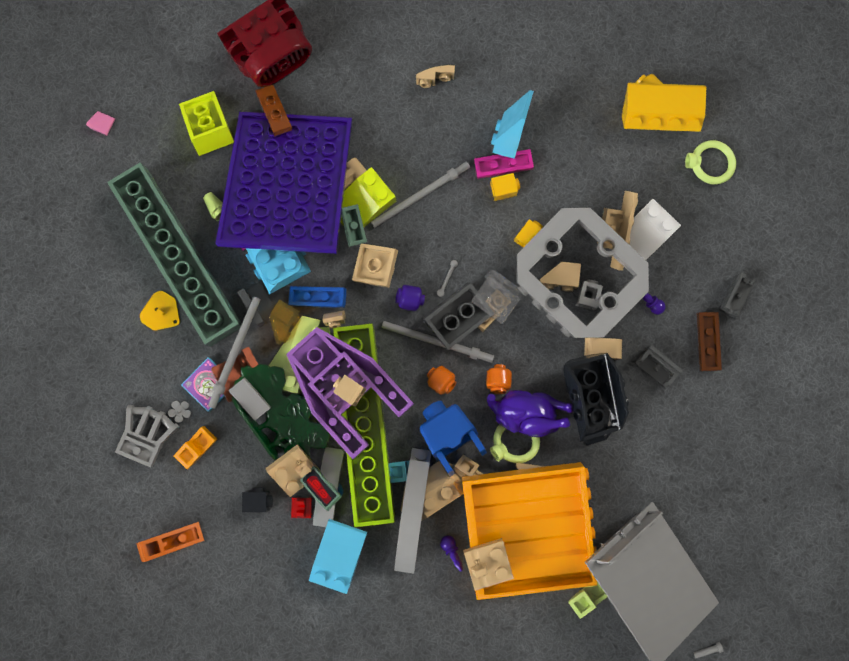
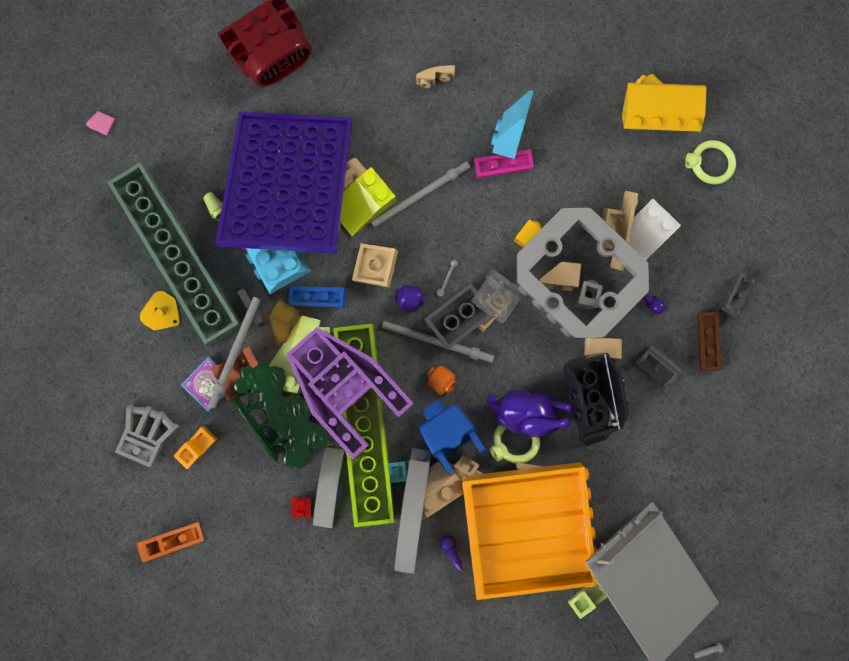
(180, 411): light grey plant -> none
(206, 123): neon yellow slope -> none
(249, 398): light grey tile -> none
(256, 500): black brick -> none
(273, 110): dark orange plate -> none
(290, 469): tan hinge -> none
(320, 488): slope -> none
(334, 319): tan slope -> none
(337, 556): medium azure slope -> none
(349, 390): tan slope -> none
(353, 225): sand green slope -> none
(488, 564): tan hinge -> none
(499, 379): orange head -> none
(504, 186): yellow brick -> none

